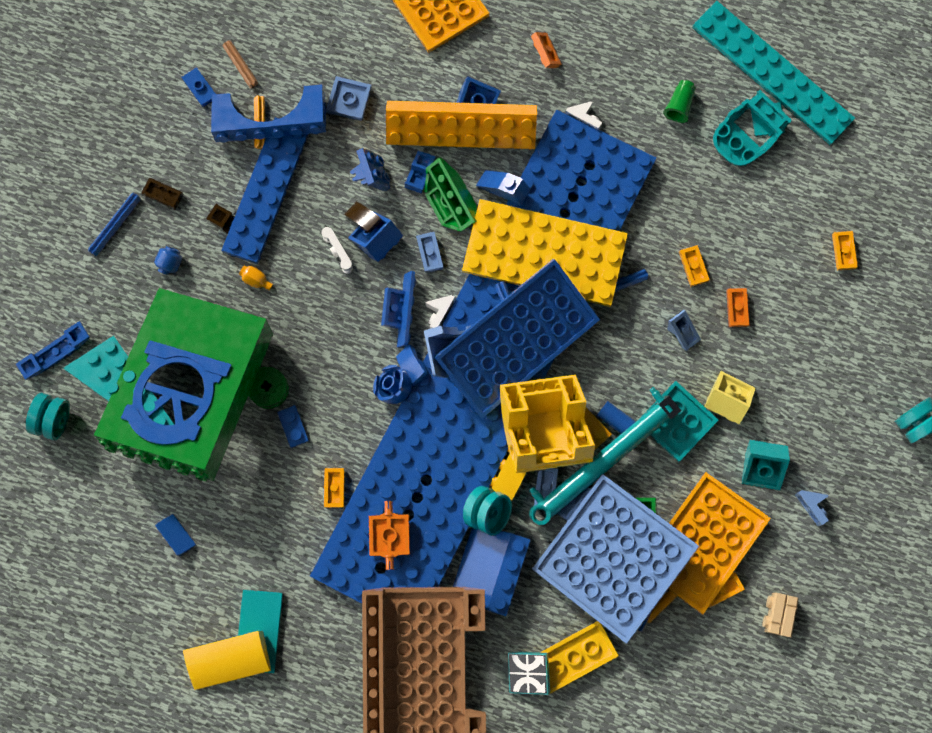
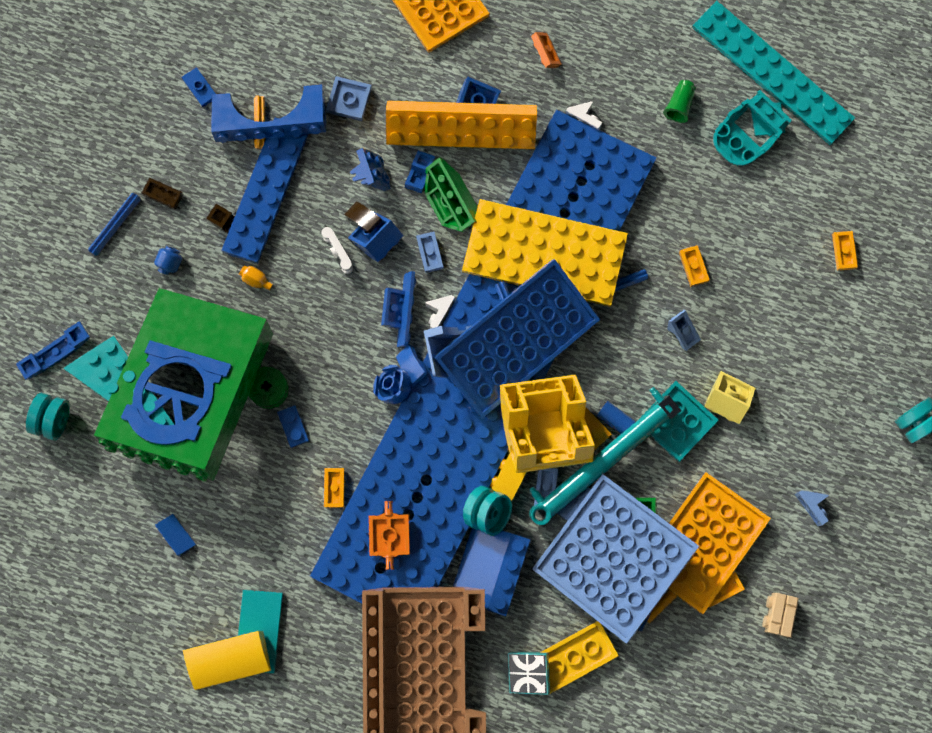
(240, 64): medium nougat axle -> none
(504, 186): blue slope -> none
(737, 307): orange plate -> none
(765, 464): teal slope -> none

